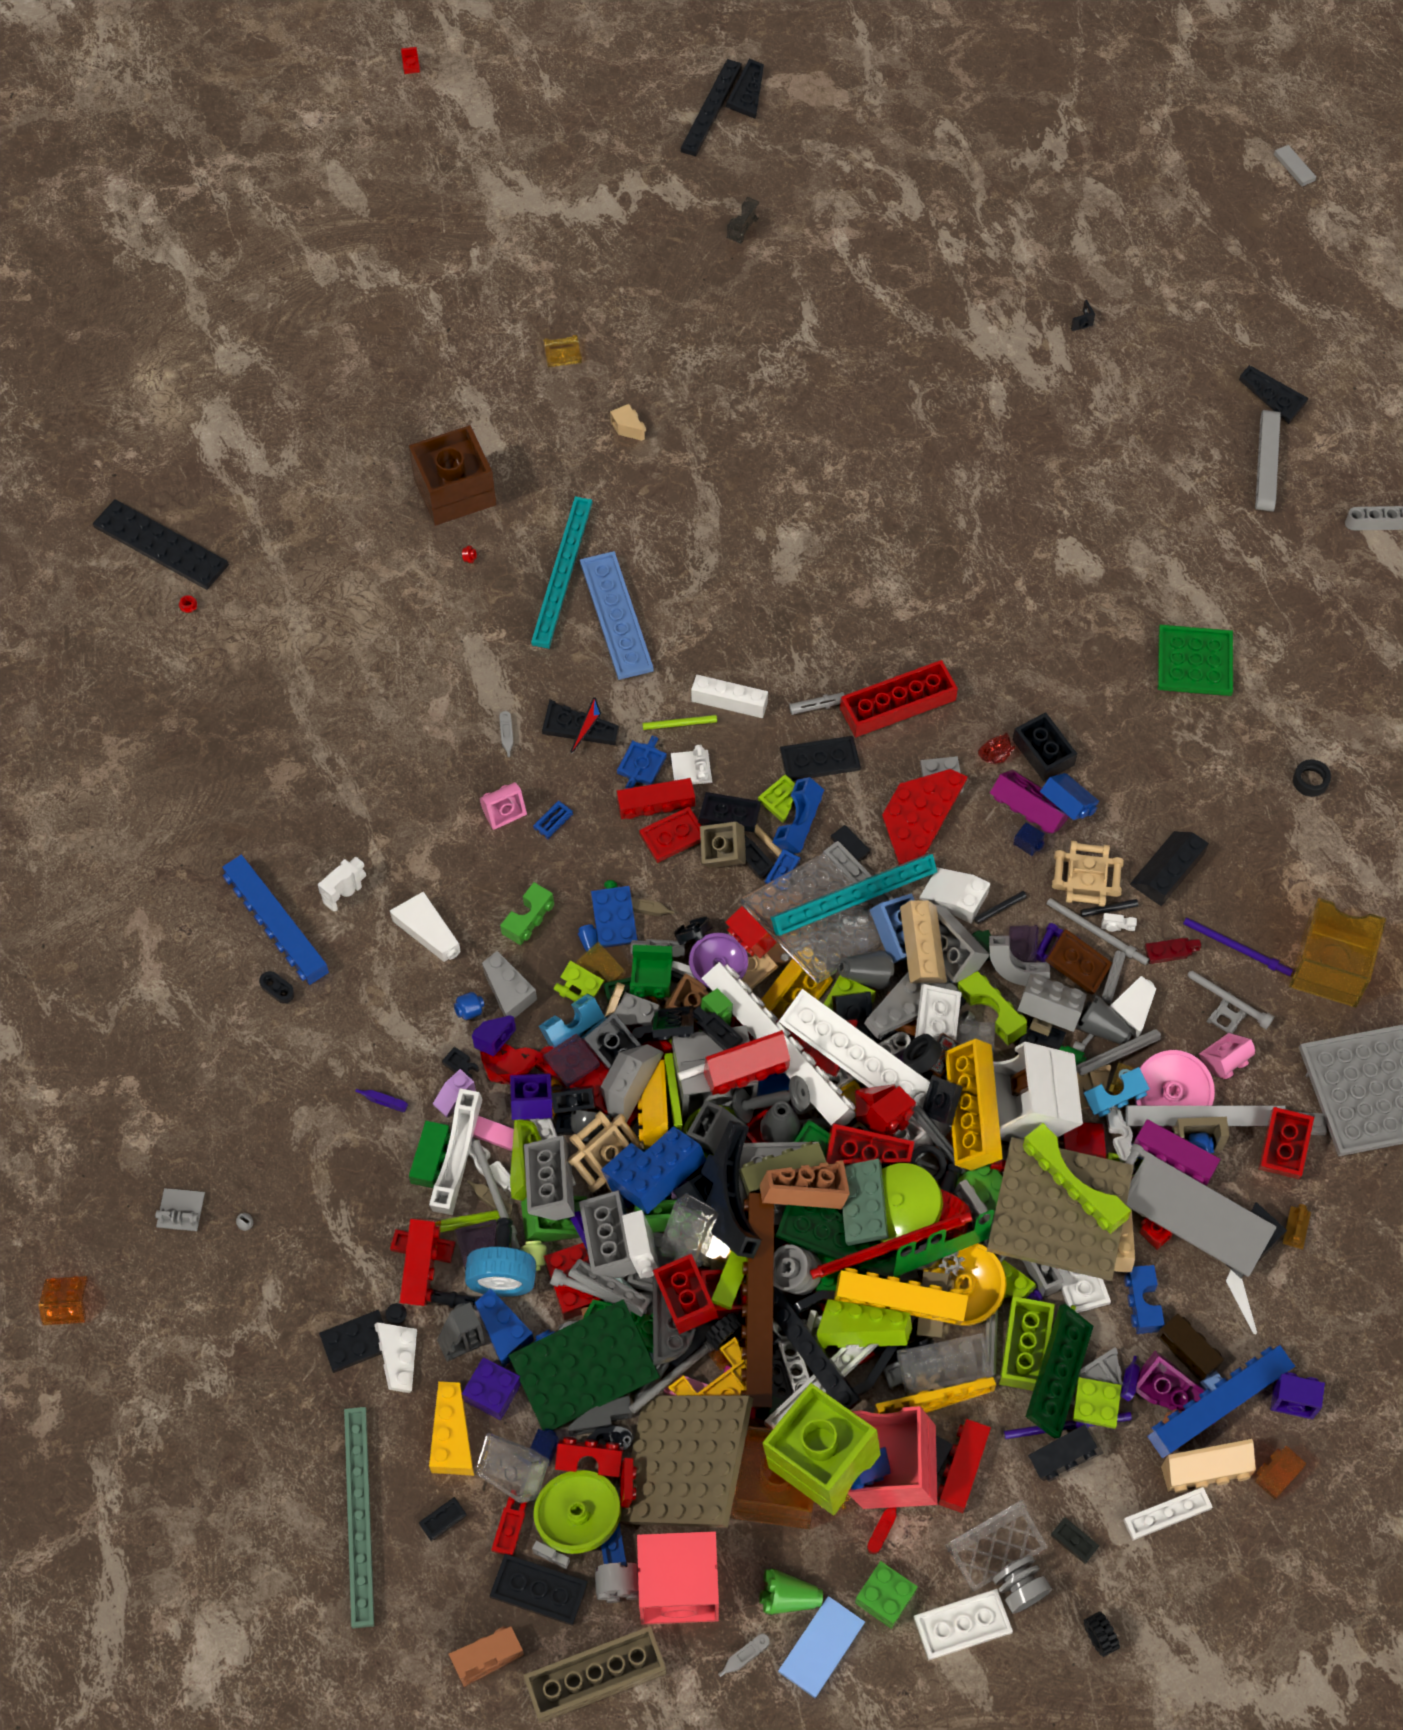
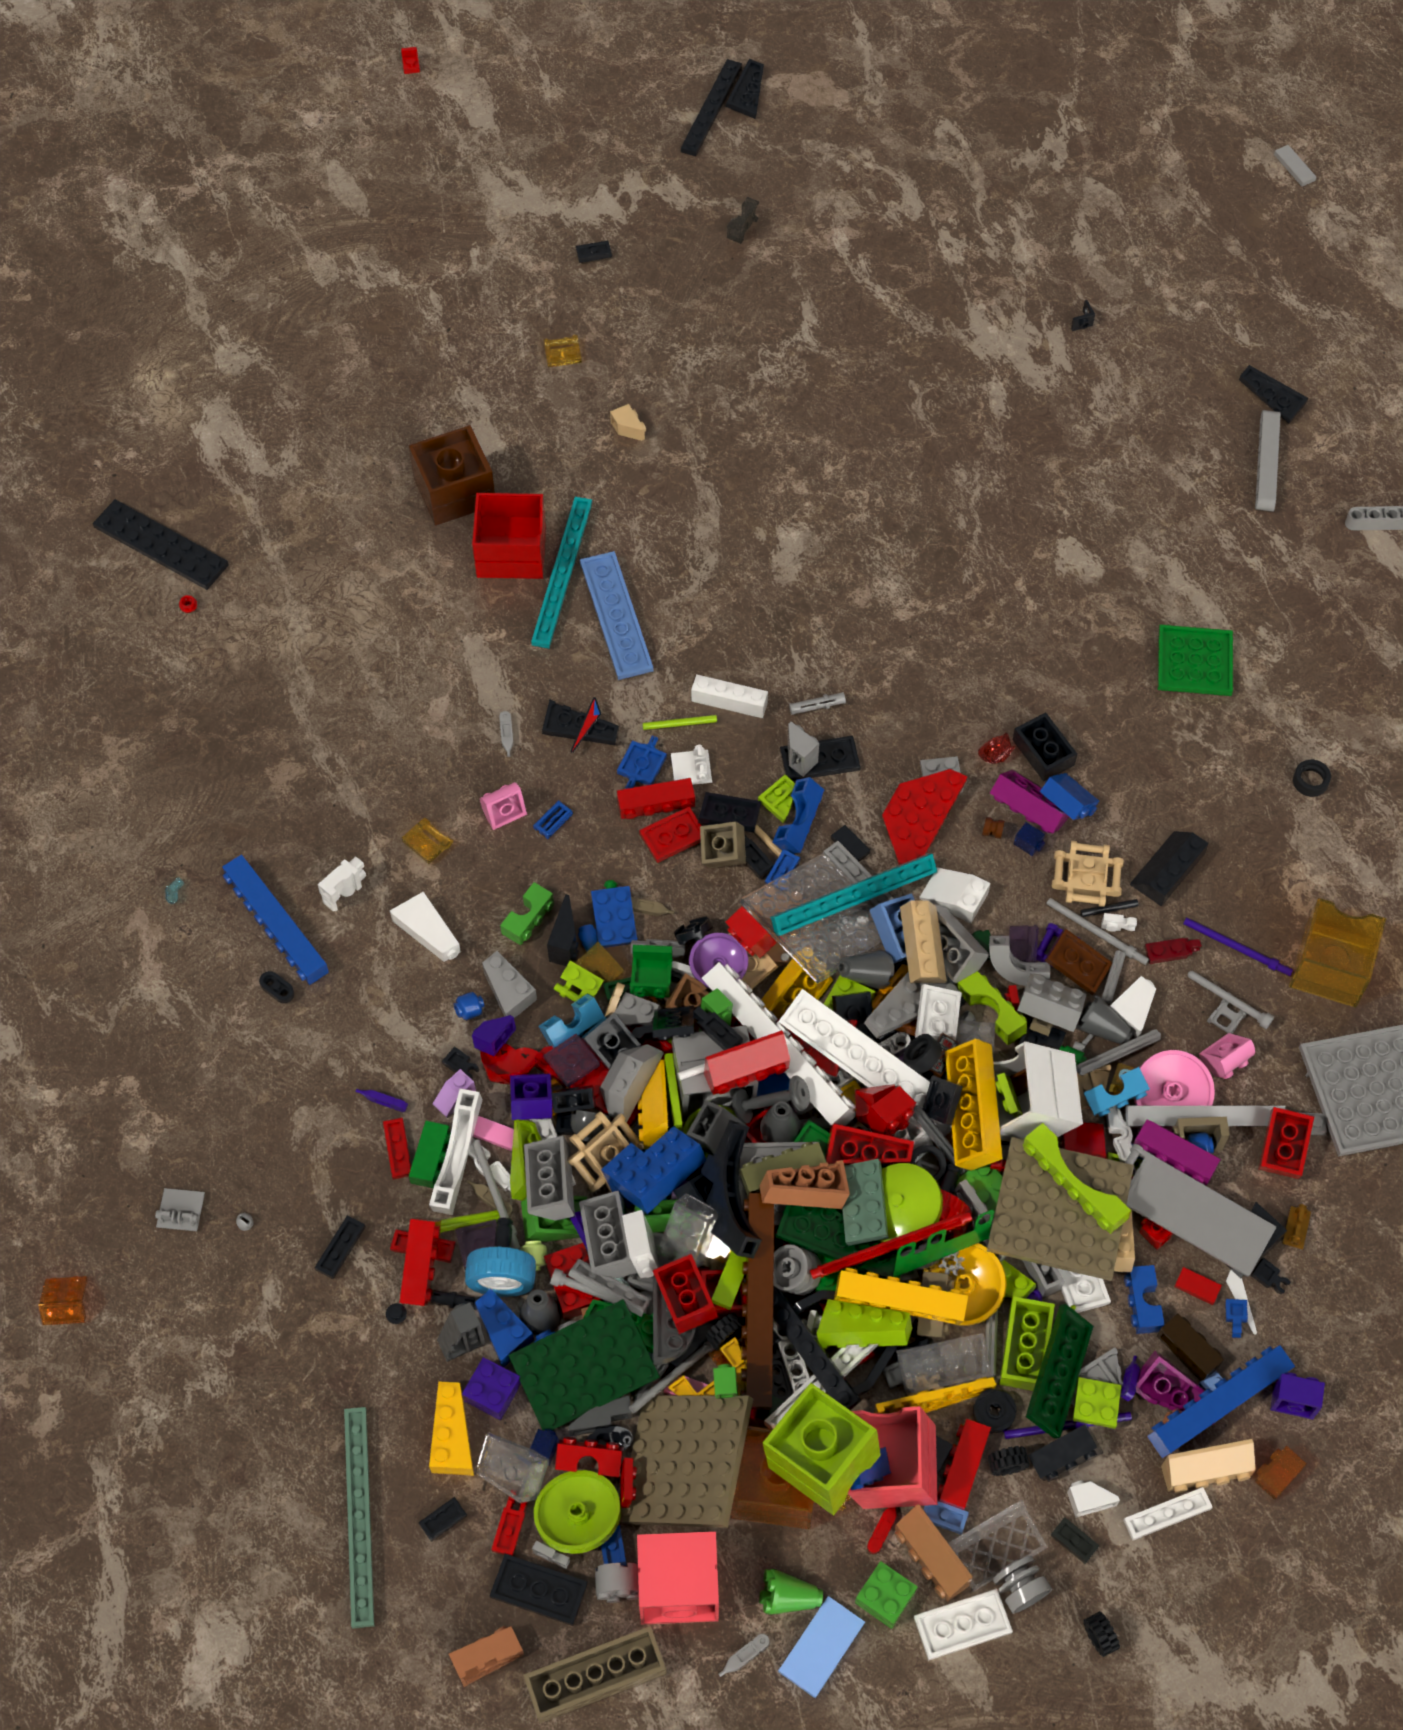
(171, 891): none -> clear light blue arm
(340, 1247): none -> black plate
(352, 1341): black plate -> none
(397, 1148): none -> red tile
(398, 1352): white wing -> none
(422, 844): none -> clear yellow plate
(469, 554): red plate -> none
(509, 535): none -> red piece
(540, 1312): none -> dark grey cone
(562, 942): none -> black slope
(593, 251): none -> black plate
(725, 1381): none -> bright green arch
(802, 749): none -> light grey slope
(882, 993): none -> light orange pin
(898, 698): red brick -> none
(933, 1554): none -> medium nougat slope
(947, 1517): none -> medium blue plate
(994, 828): none -> reddish brown wheel
(997, 1399): none -> black plate
(1000, 907): black bar -> none
(1008, 1461): none -> black tyre
(1011, 1101): none -> lime plate
(1012, 996): none -> red plate
(1090, 1498): none -> white slope
(1198, 1286): none -> red tile
(1236, 1313): none -> blue plate
(1267, 1275): none -> black plate

